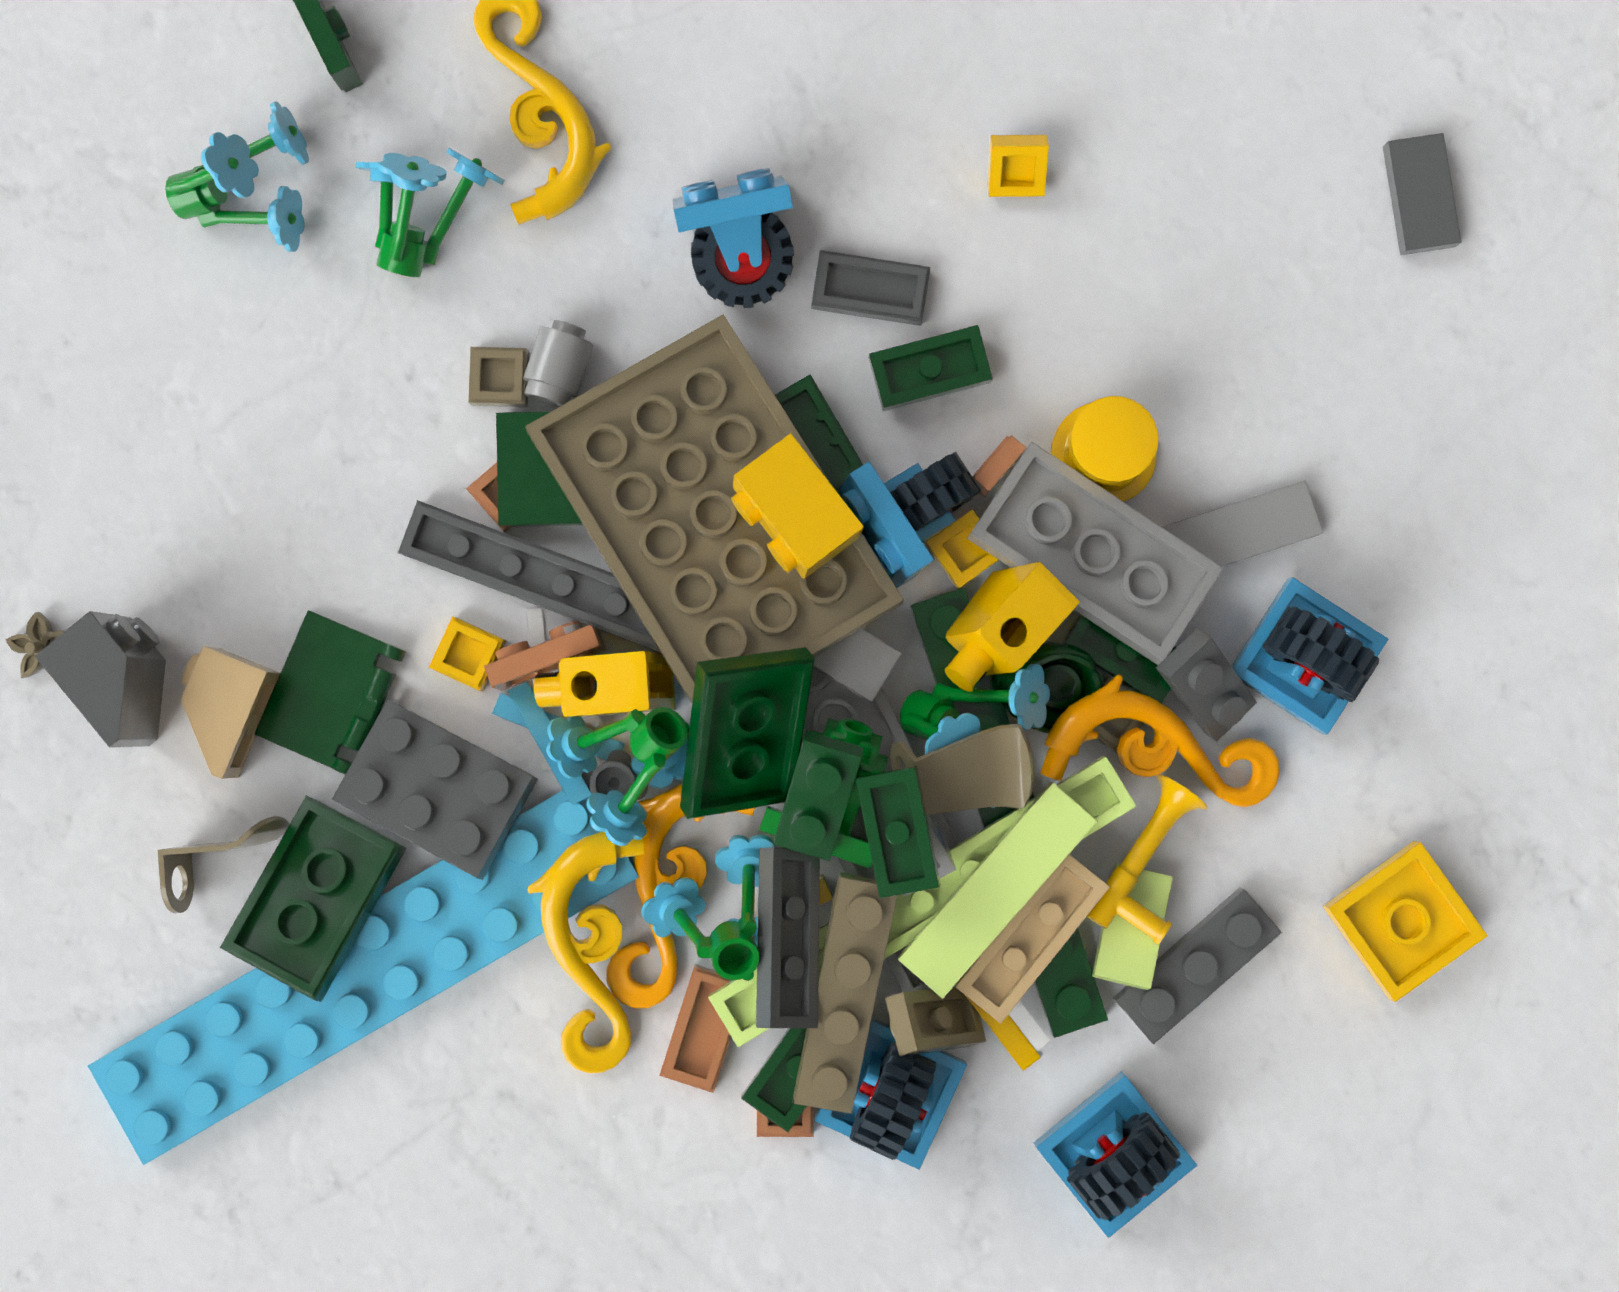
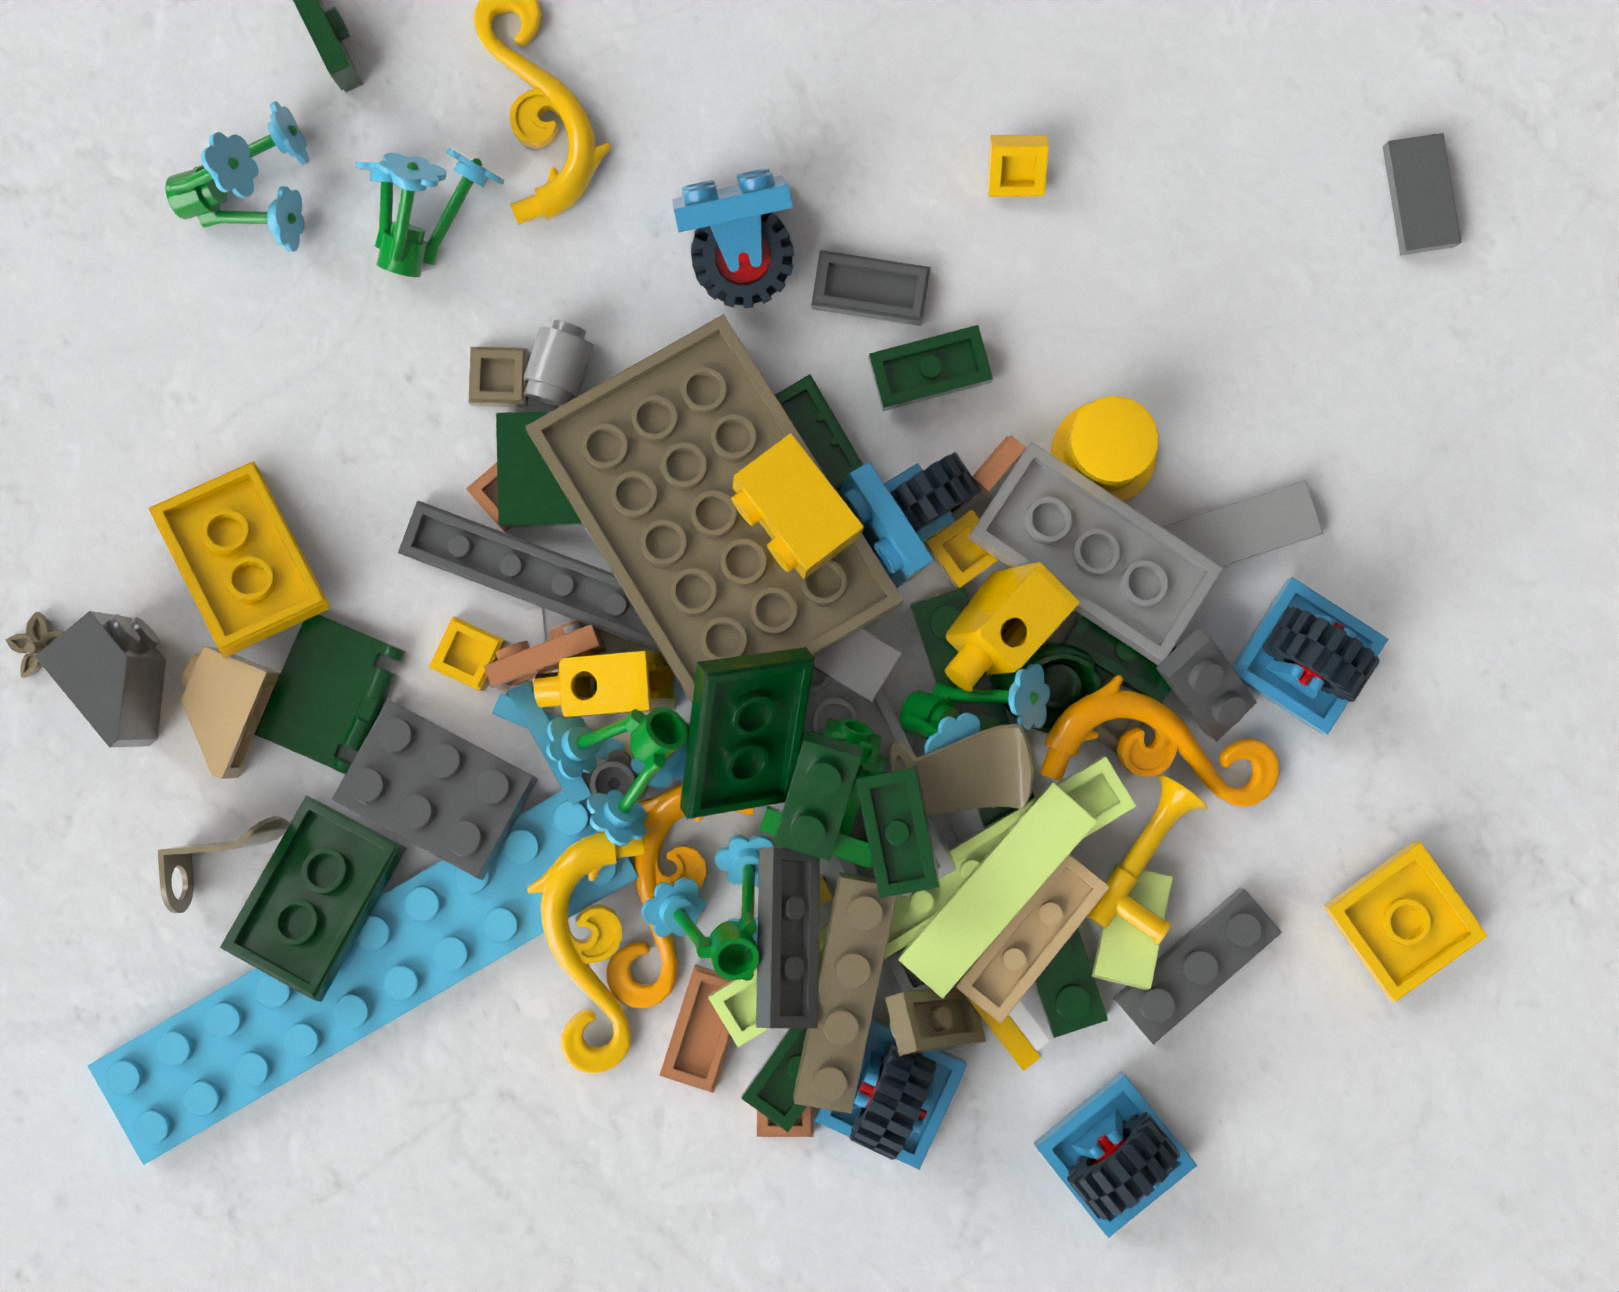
(239, 559): none -> yellow tile

